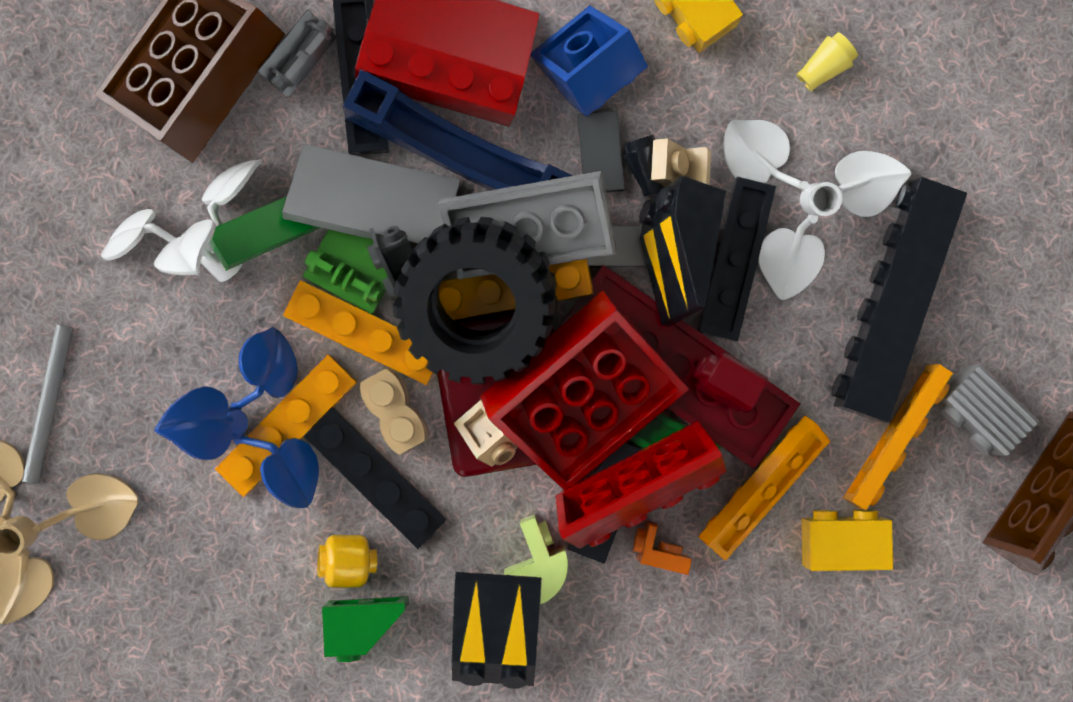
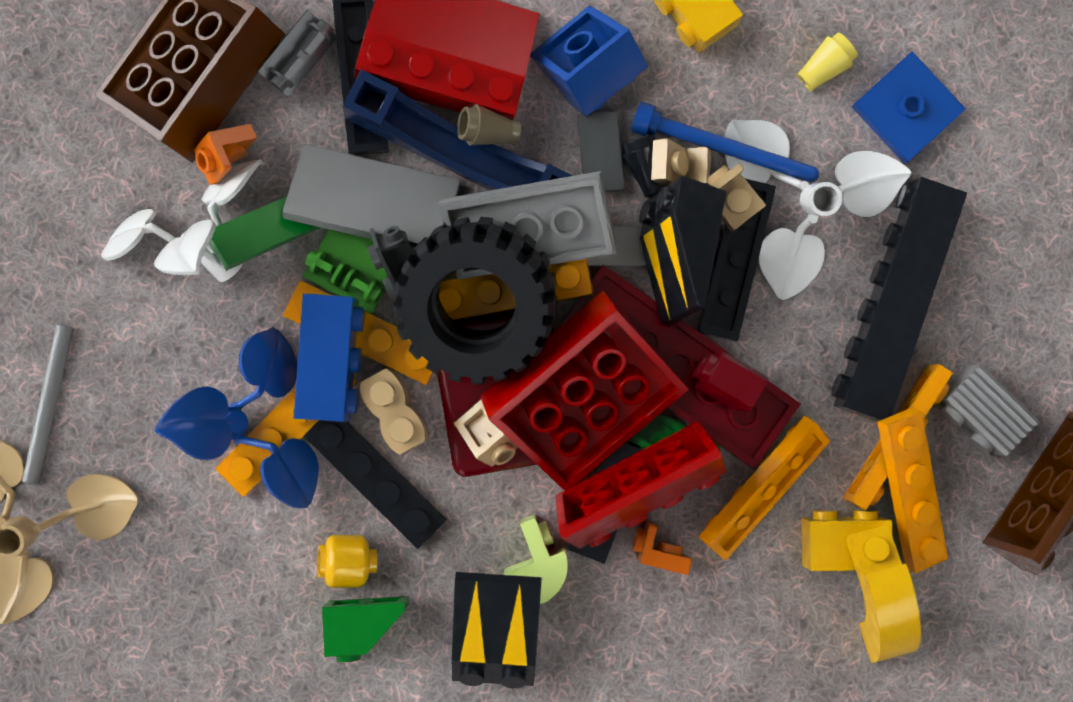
(222, 148): none -> orange bracket
(328, 358): none -> blue brick
(486, 127): none -> dark tan cone
(651, 121): none -> blue piece
(740, 199): none -> tan bracket
(889, 596): none -> yellow arch
(908, 107): none -> blue plate
(913, 489): none -> light orange plate

